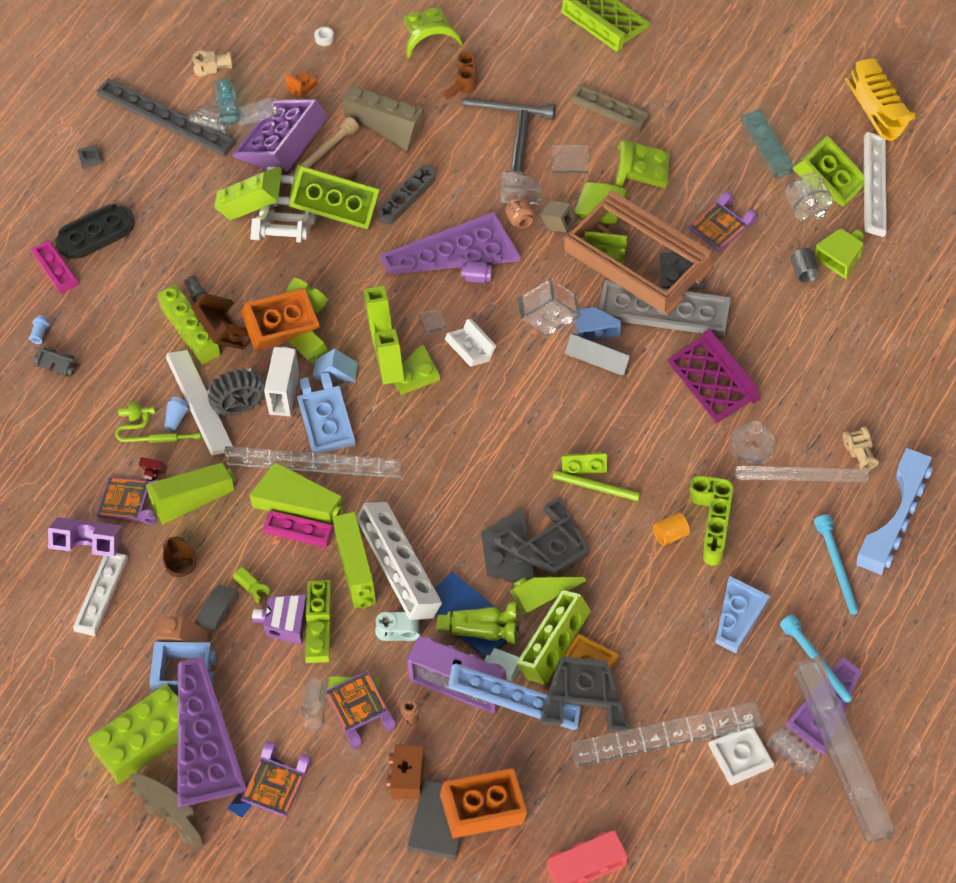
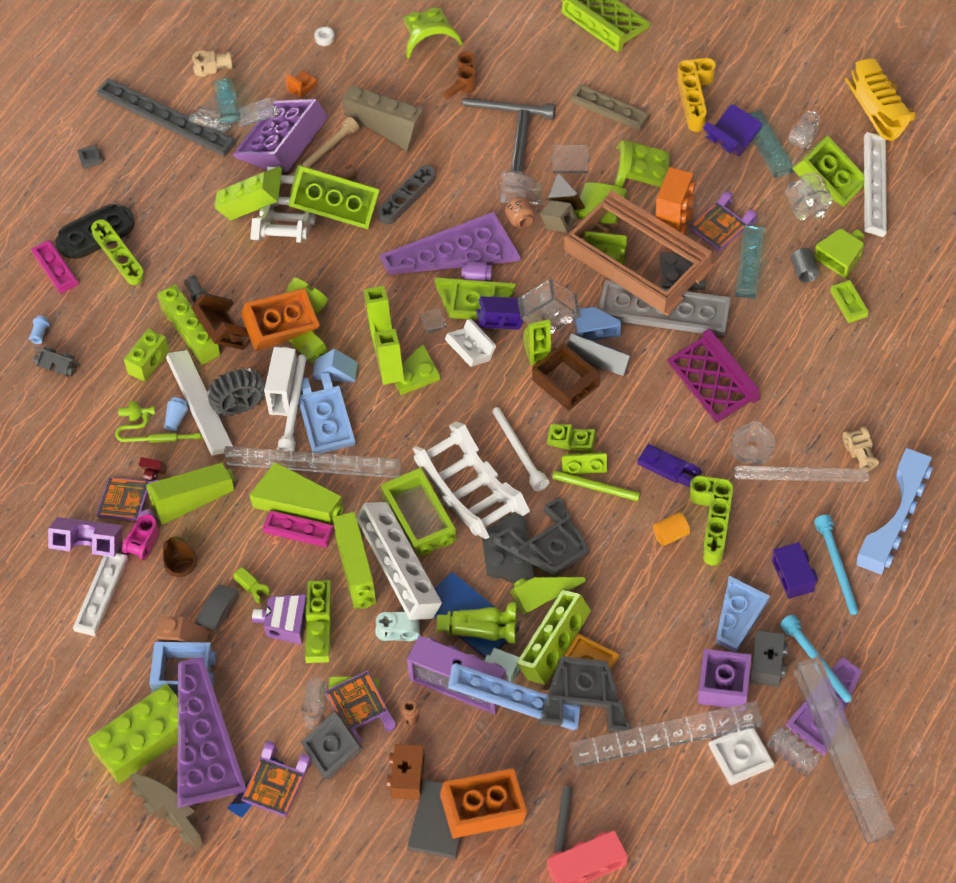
(115, 253): none -> lime beam
(140, 540): none -> dark pink piece
(146, 355): none -> lime brick
(287, 441): none -> white piece
(331, 745): none -> dark grey plate
(419, 512): none -> lime window
(462, 296): none -> lime wing
(486, 476): none -> white fence
(499, 313): none -> dark purple hinge
(537, 340): none -> lime slope
(537, 479): none -> white piece
(563, 192): none -> slope
(563, 819): none -> dark grey bar
(567, 438): none -> lime slope
(577, 392): none -> reddish brown window
(668, 465): none -> dark purple hinge
(676, 199): none -> orange brick
(690, 78): none -> yellow beam
(724, 678): none -> medium lavender brick
(733, 130): none -> dark purple bracket
(749, 262): none -> clear light blue plate
(766, 670): none -> dark grey brick
(794, 570): none -> dark purple brick
(805, 130): none -> clear piece
(849, 301): none -> lime plate

